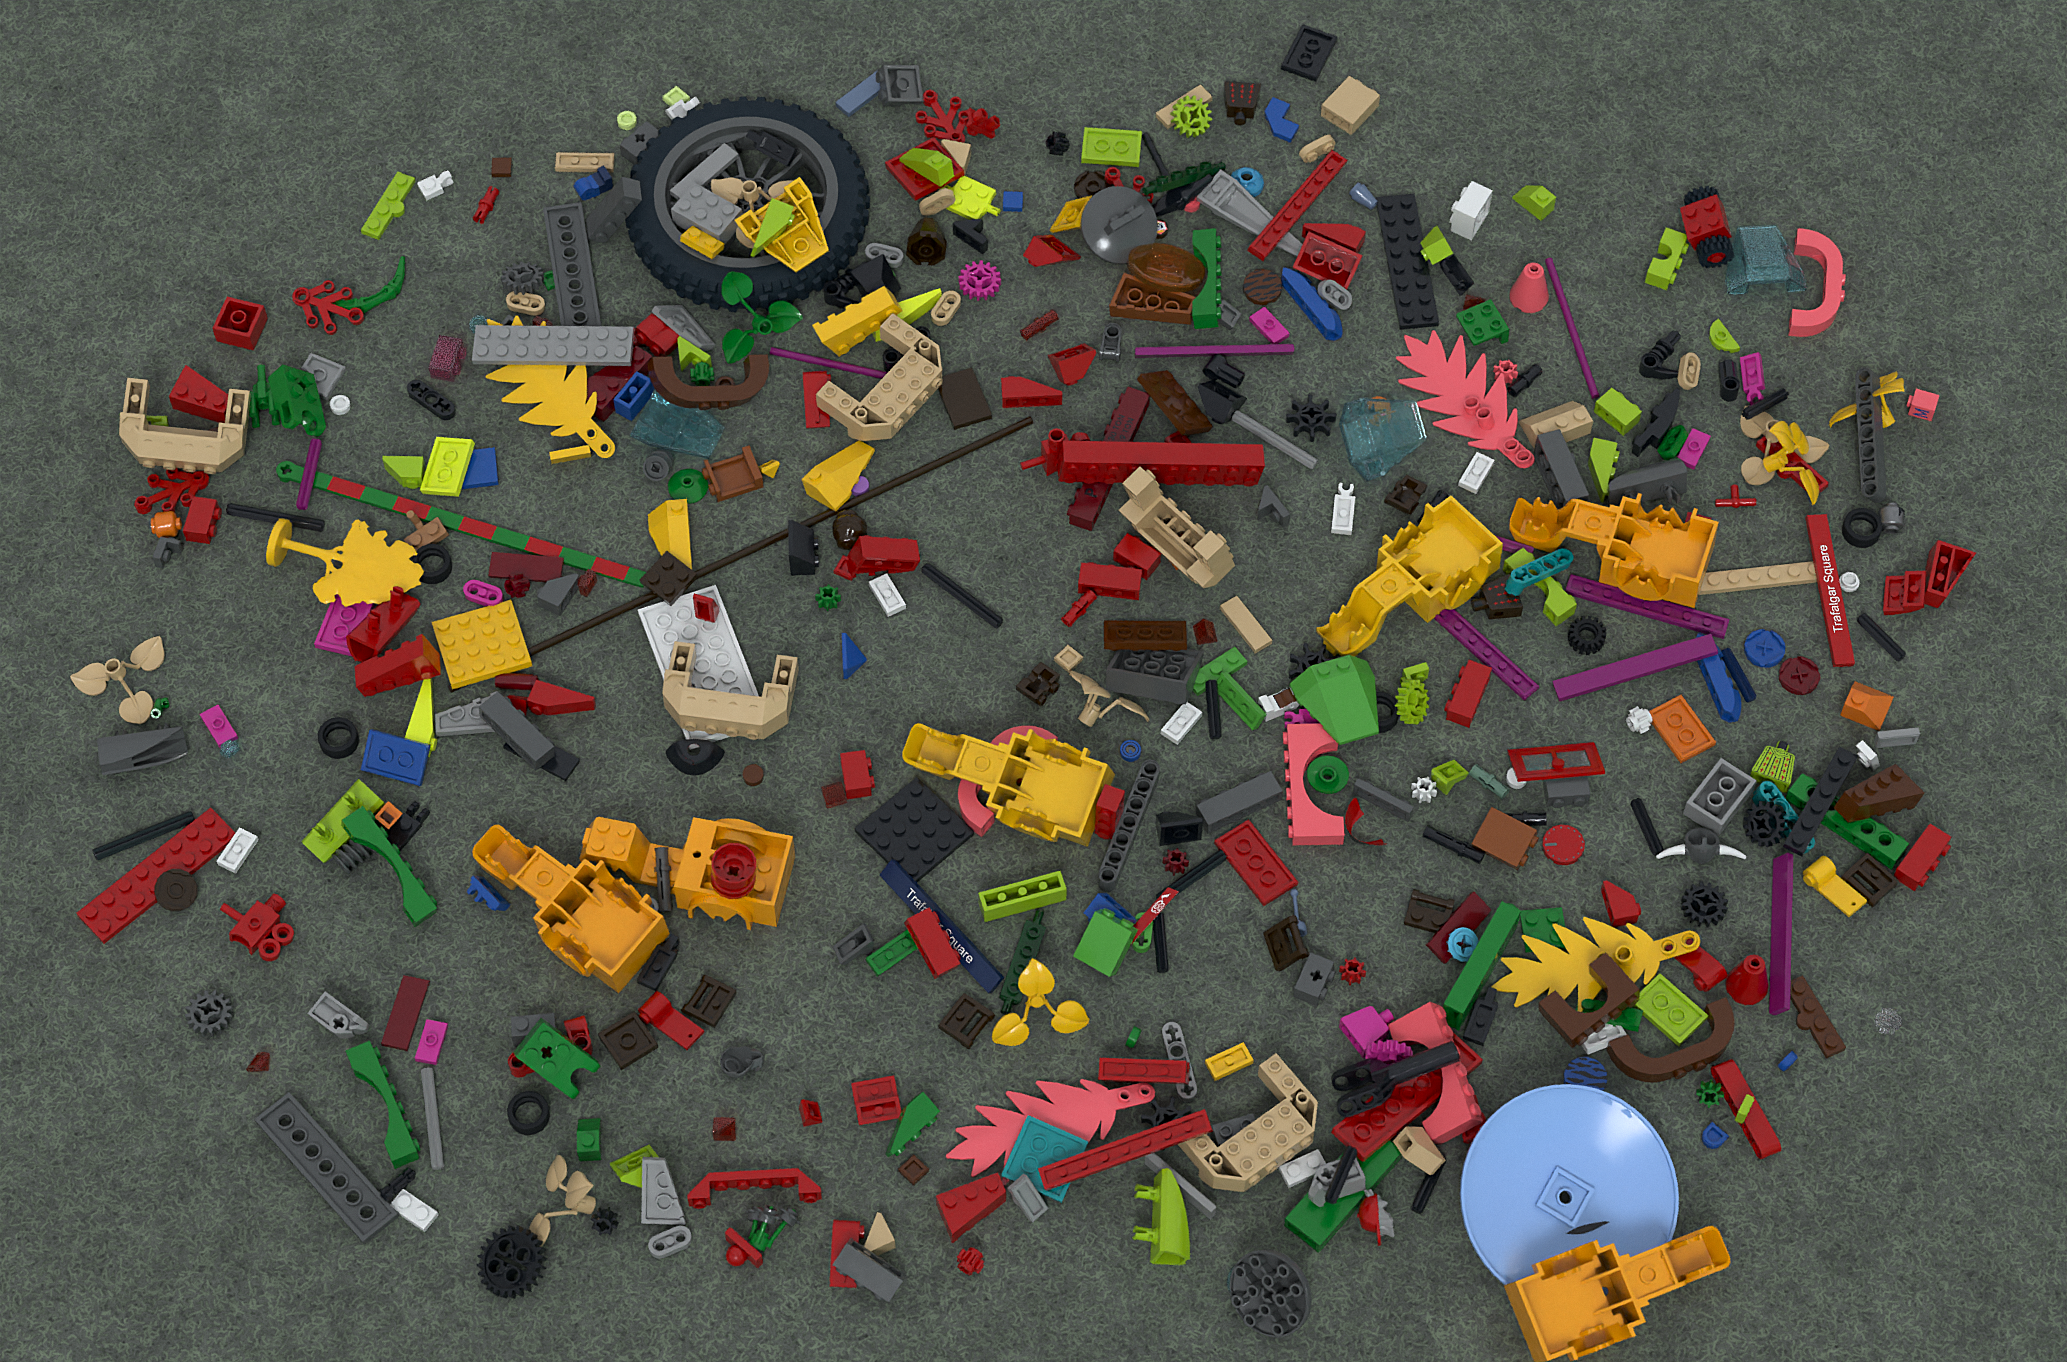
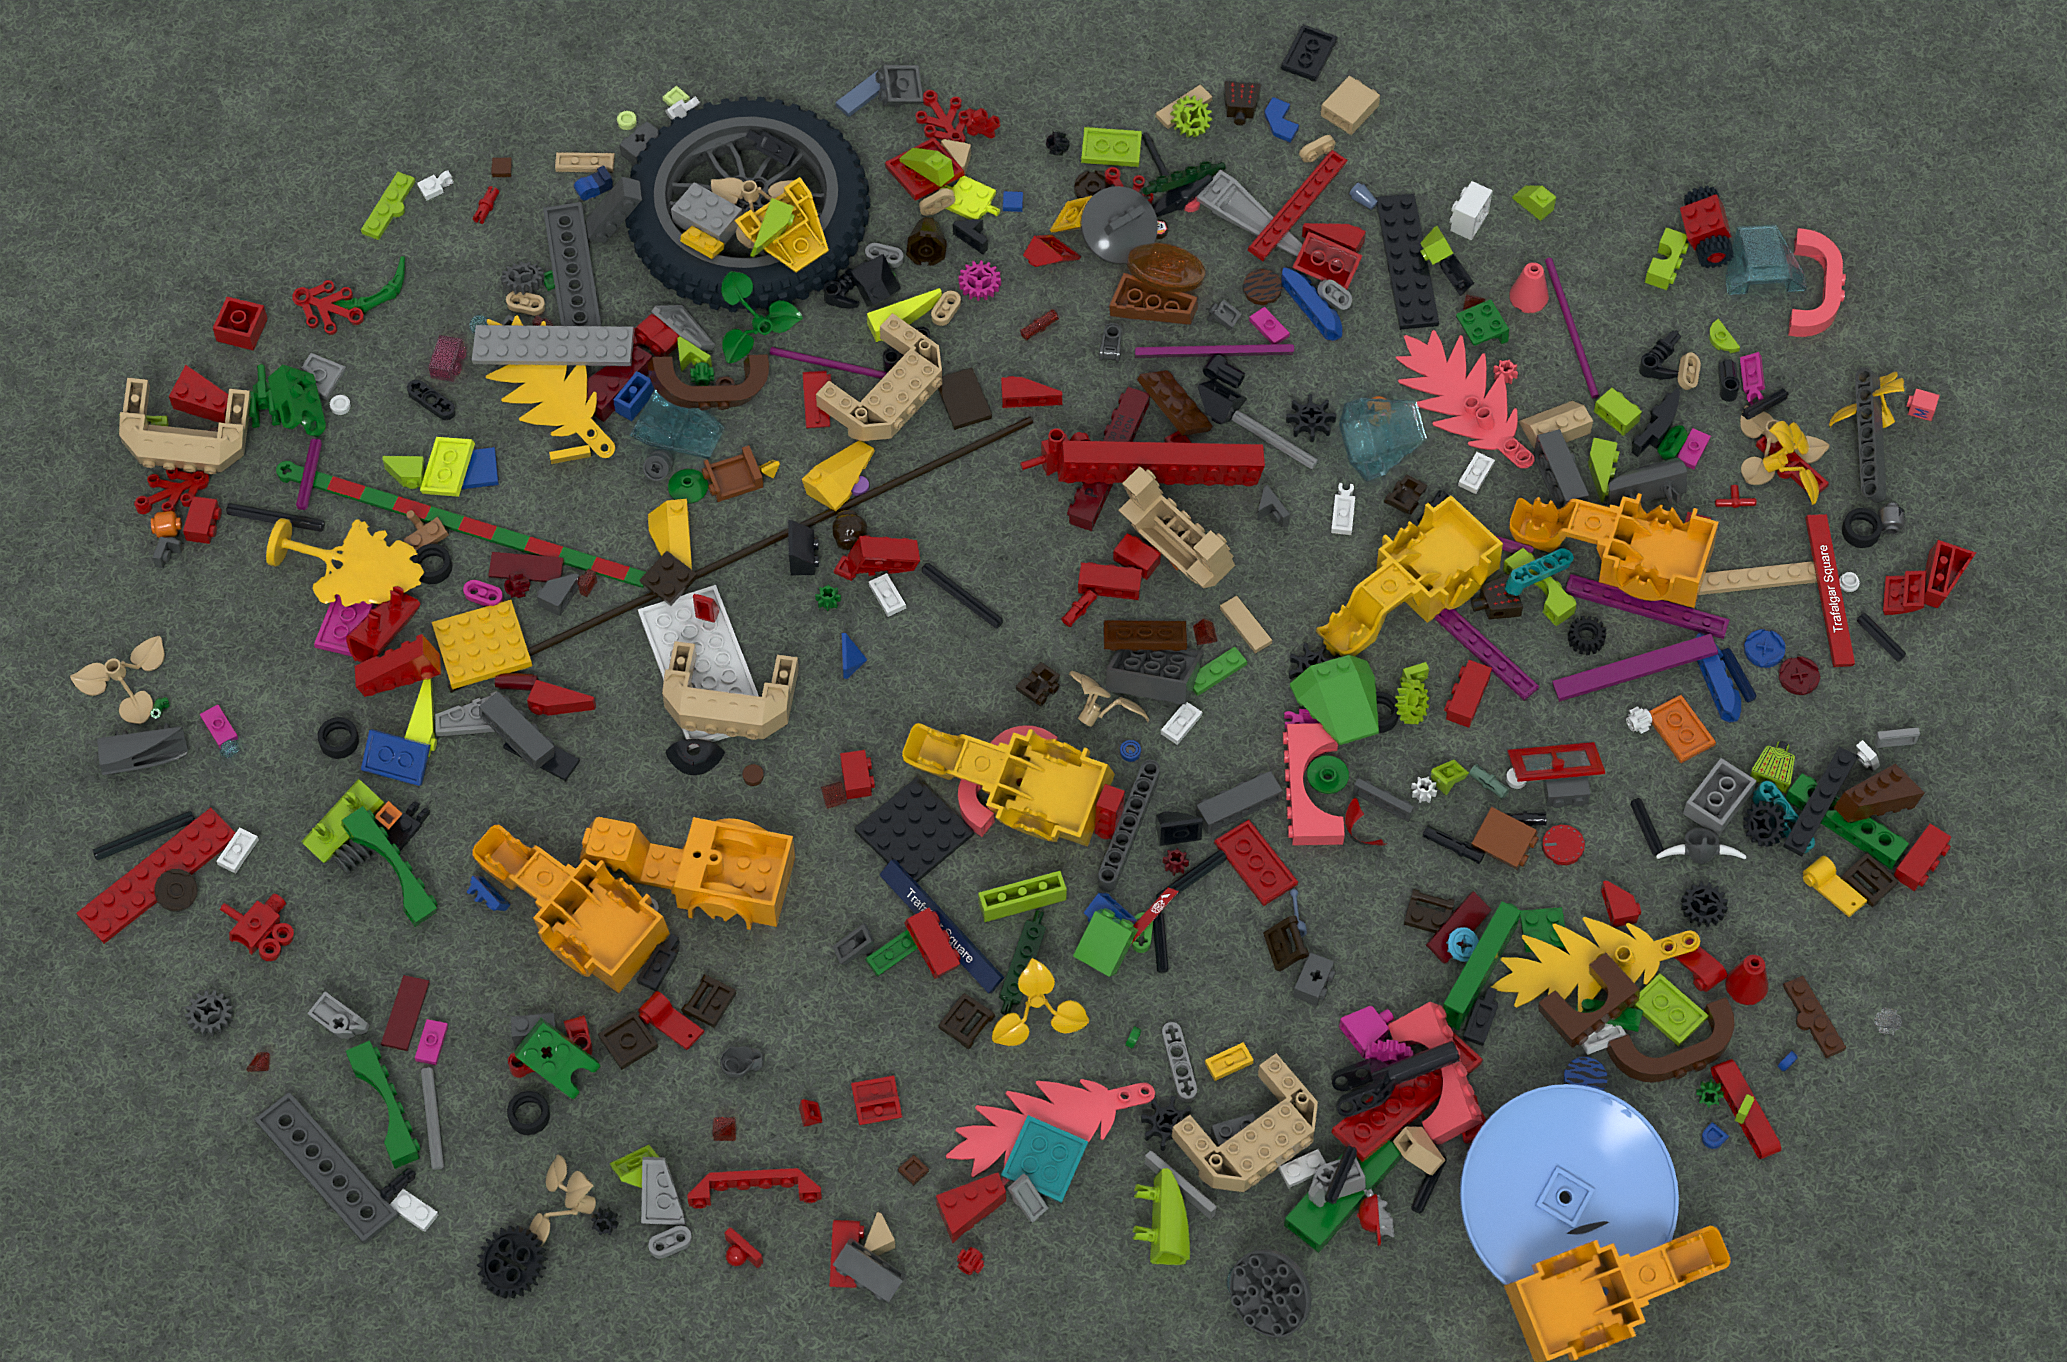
(519, 702): red slope -> none
(589, 1139): green slope -> none
(663, 879): dark grey pin -> none
(707, 170): light grey tile -> none
(733, 871): red wheel -> none
(766, 1215): plant -> none
(857, 321): yellow wedge -> none
(912, 1119): green slope -> none
(1068, 658): tan tile -> none
(1072, 363): red slope -> none
(1125, 1150): red plate -> none
(1144, 1071): red brick -> none
(1205, 305): green arch -> none
(1213, 709): black axle -> none
(1240, 701): bright green plate -> none
(1253, 186): dark azure piece -> none
(1277, 703): white leg -> none
(1352, 976): red gear -> none
(1524, 380): black pin -> none
(1781, 934): magenta tile -> none
(1866, 706): orange slope -> none

